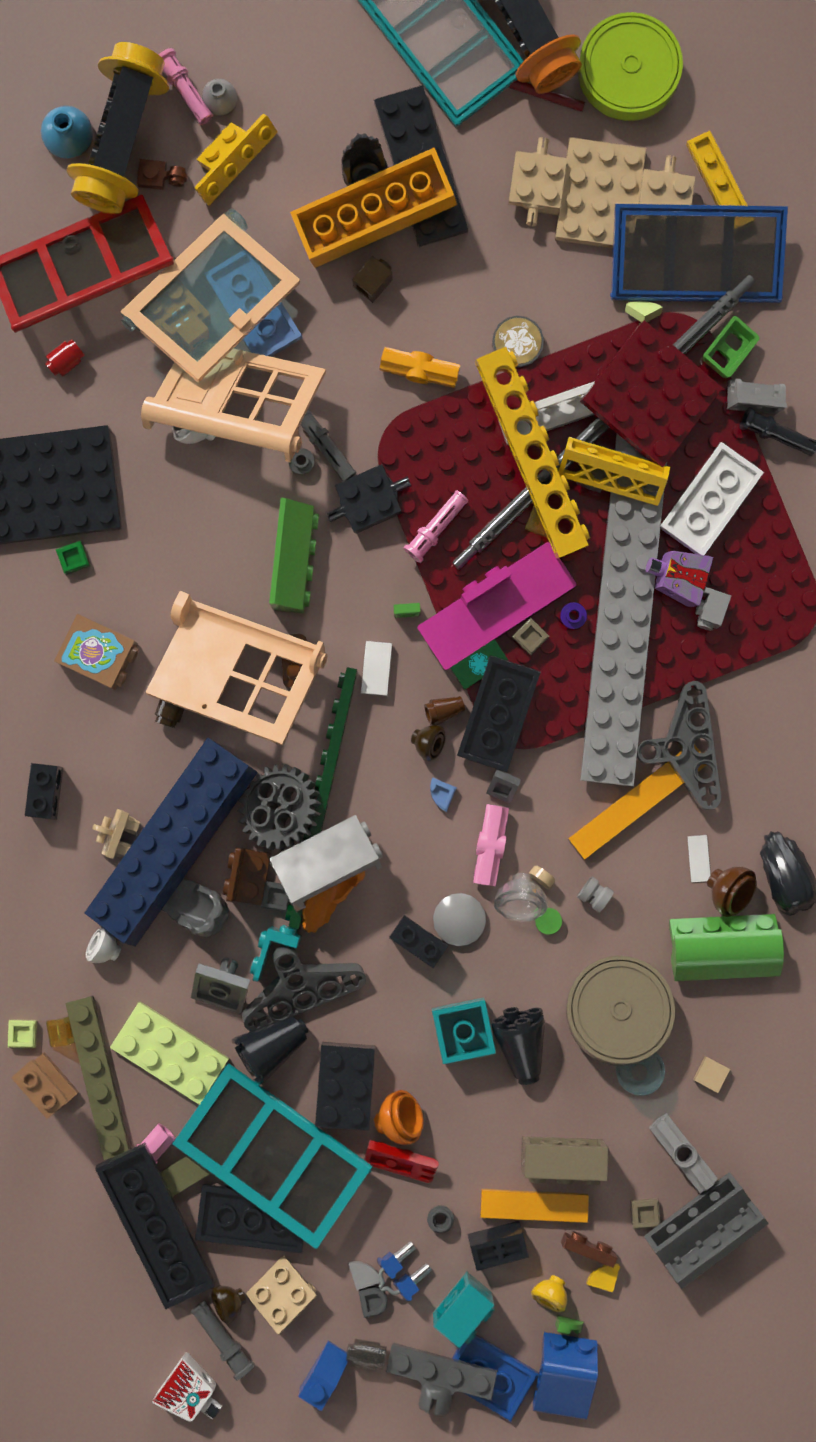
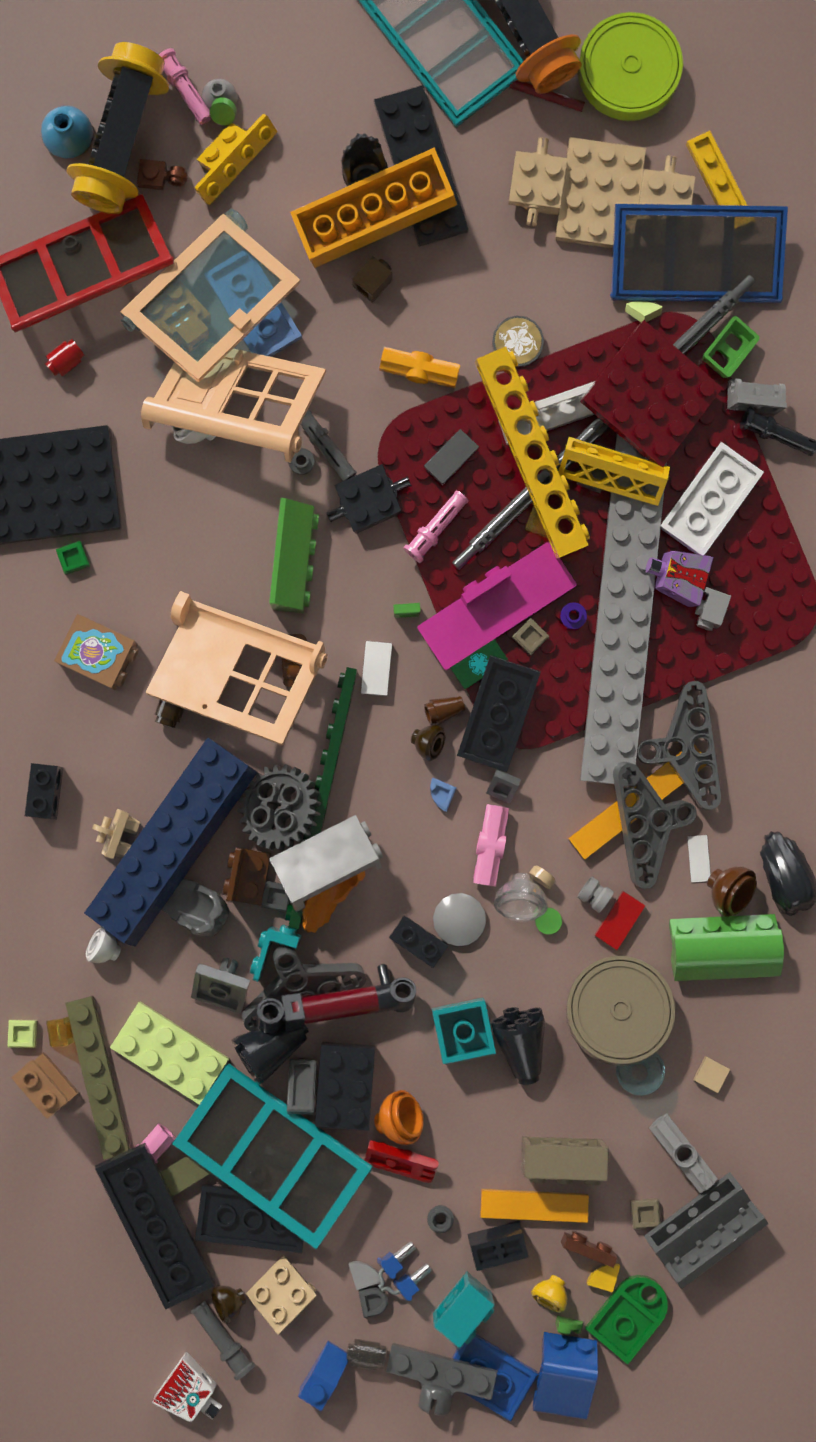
(223, 111): none -> bright green tile
(299, 1010): none -> piece
(301, 1086): none -> dark grey tile
(451, 457): none -> dark grey tile
(619, 920): none -> red tile
(627, 1318): none -> green tile
(645, 809): none -> dark grey beam

